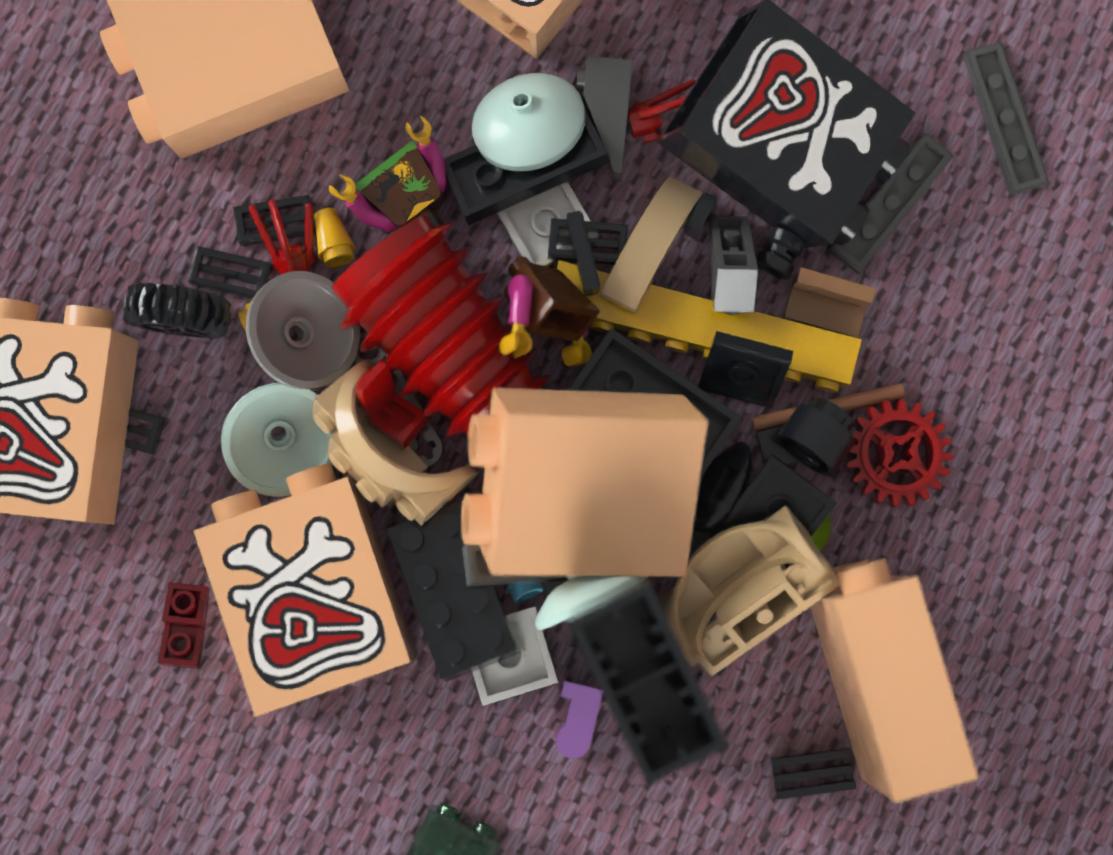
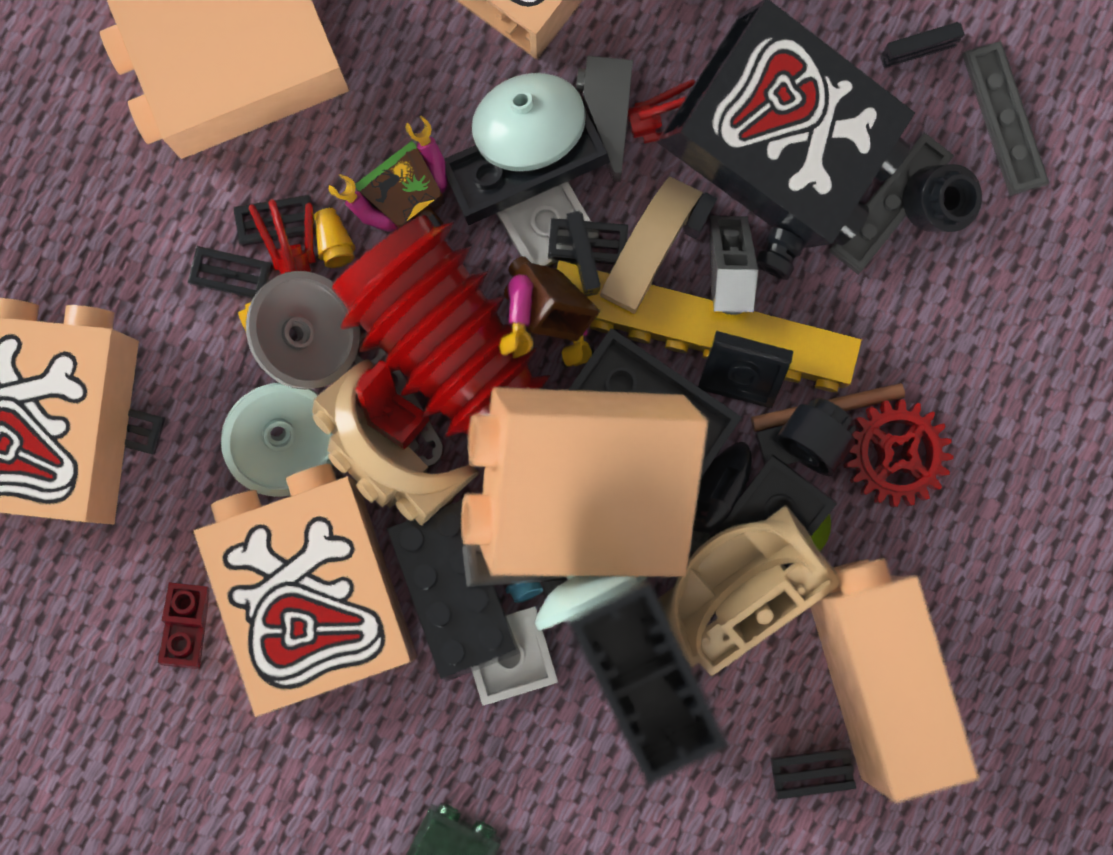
(177, 310): black gear -> none
(576, 733): medium lavender leg -> none
(828, 302): medium nougat panel -> none
(922, 44): none -> black tile
(925, 194): none -> black piece

